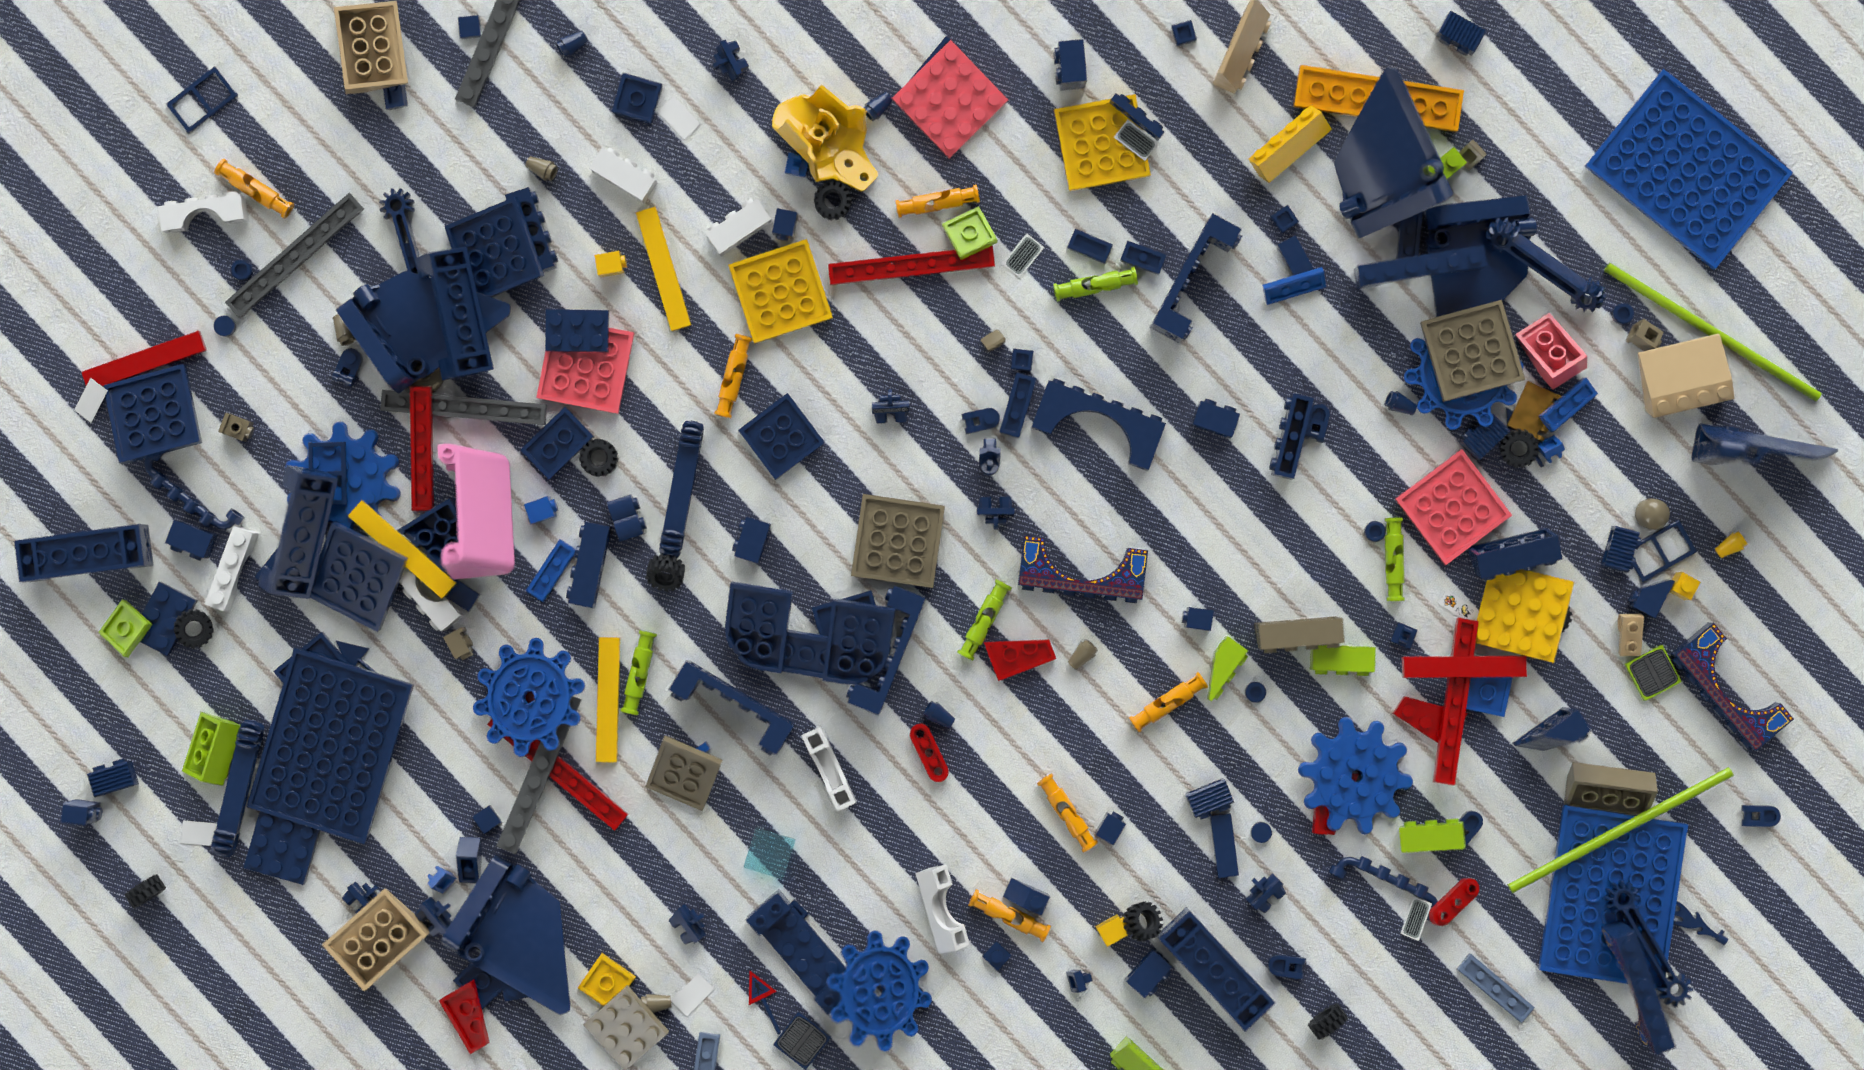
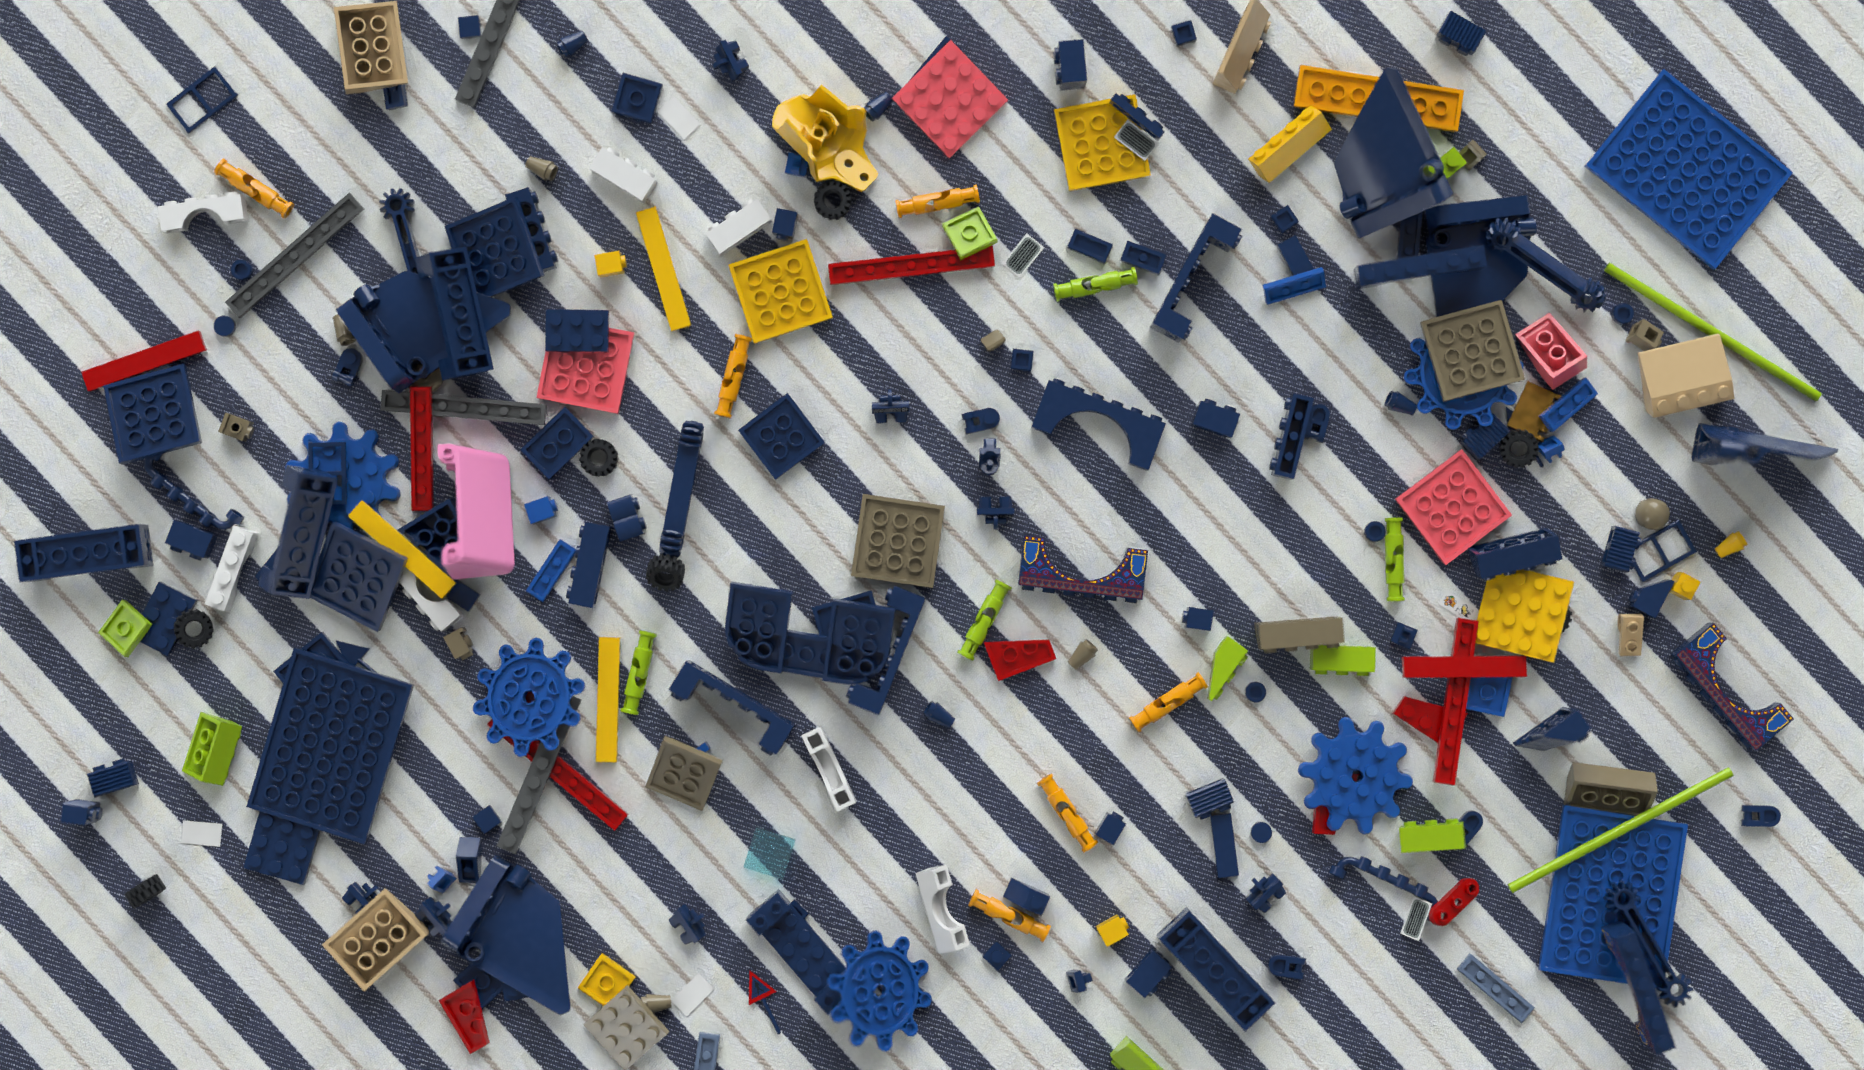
(90, 400): white sticker -> none
(237, 788): dark blue arm -> none
(752, 539): dark blue brick -> none
(802, 1040): tile -> none
(933, 761): red plate -> none
(1017, 405): dark blue plate -> none
(1152, 919): black tyre -> none
(1328, 1021): black tyre -> none
(1652, 672): tile -> none
(1689, 921): dark blue piece -> none

